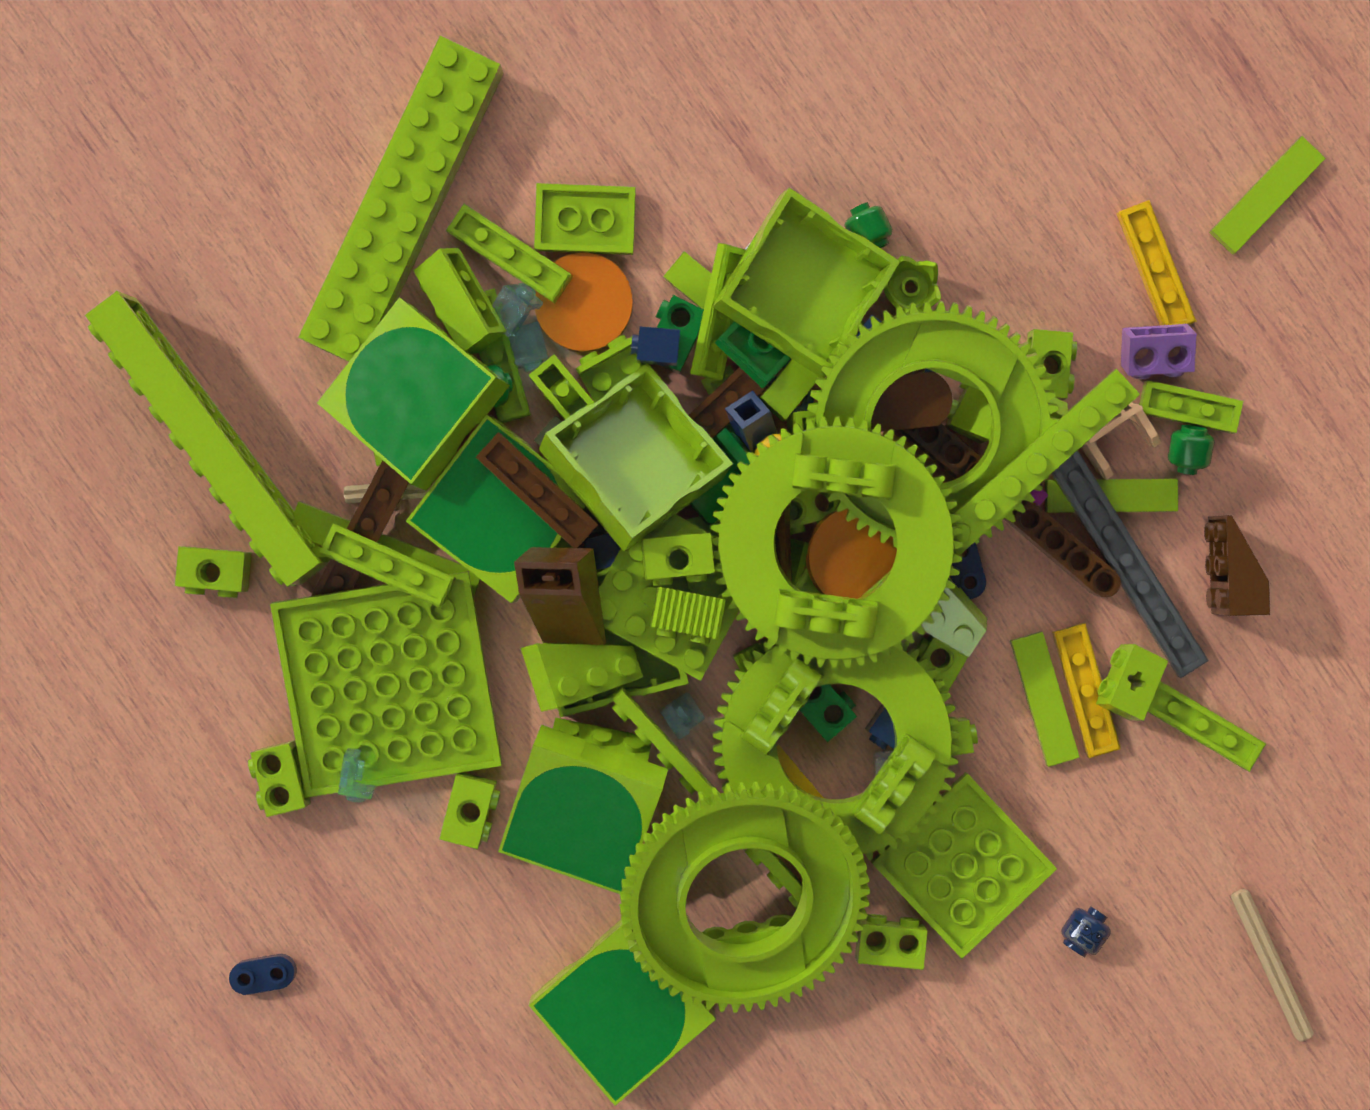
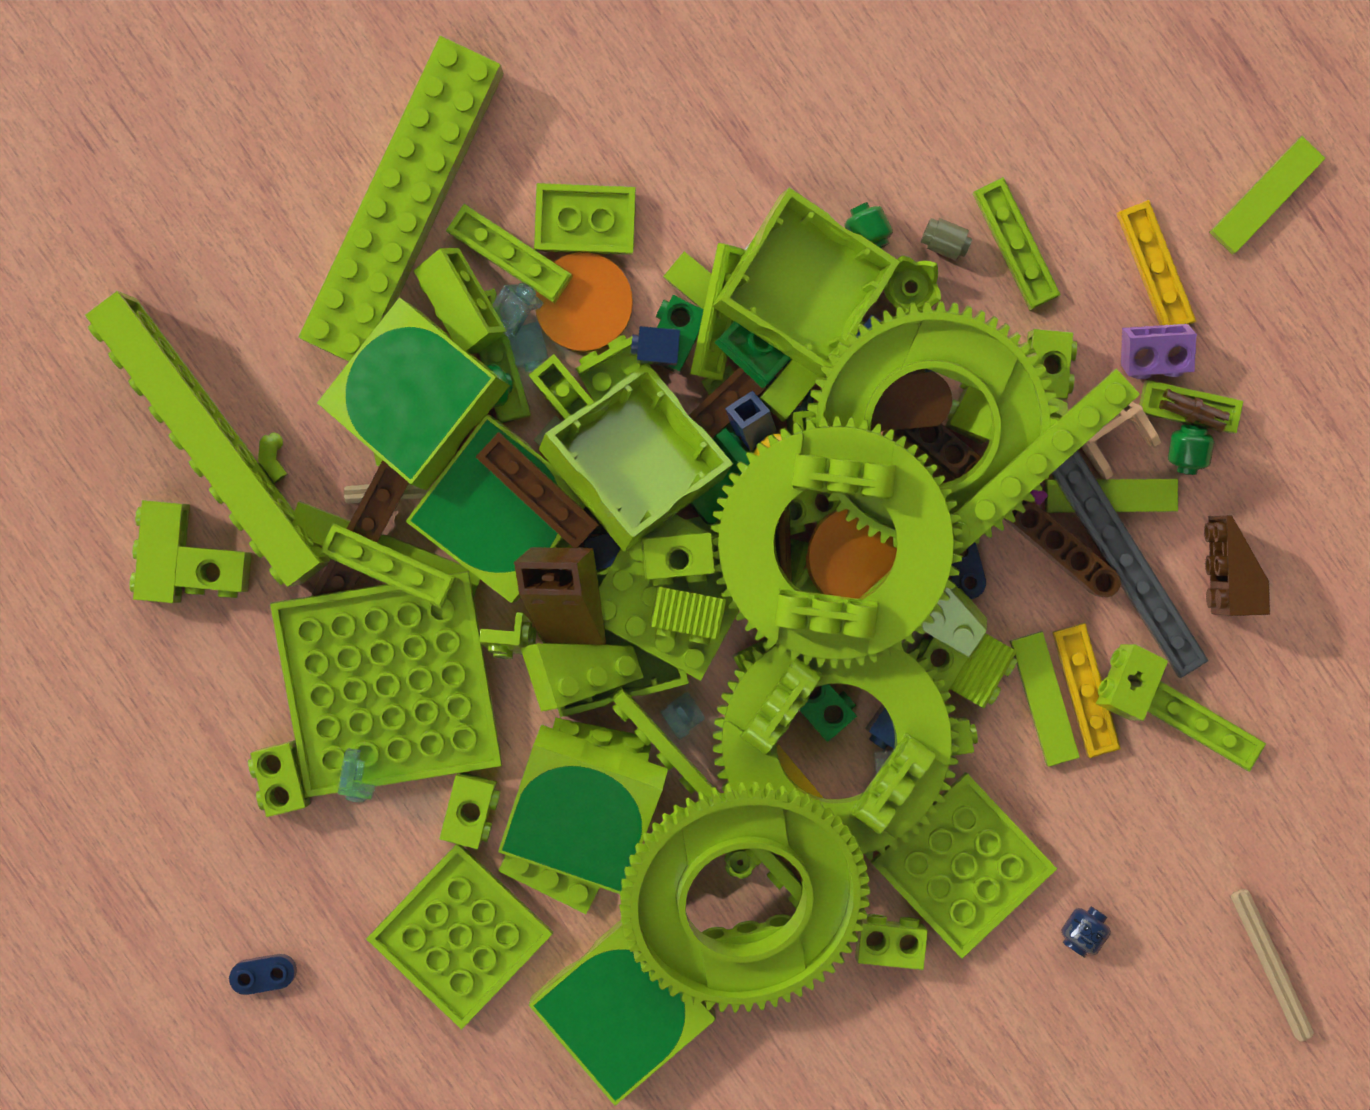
(156, 550): none -> lime brick
(267, 456): none -> lime arm
(459, 935): none -> lime plate
(506, 643): none -> lime bracket
(553, 884): none -> lime plate
(740, 871): none -> lime plate
(946, 238): none -> olive brick
(984, 670): none -> lime brick
(1016, 243): none -> lime tile
(1194, 410): none -> reddish brown pin

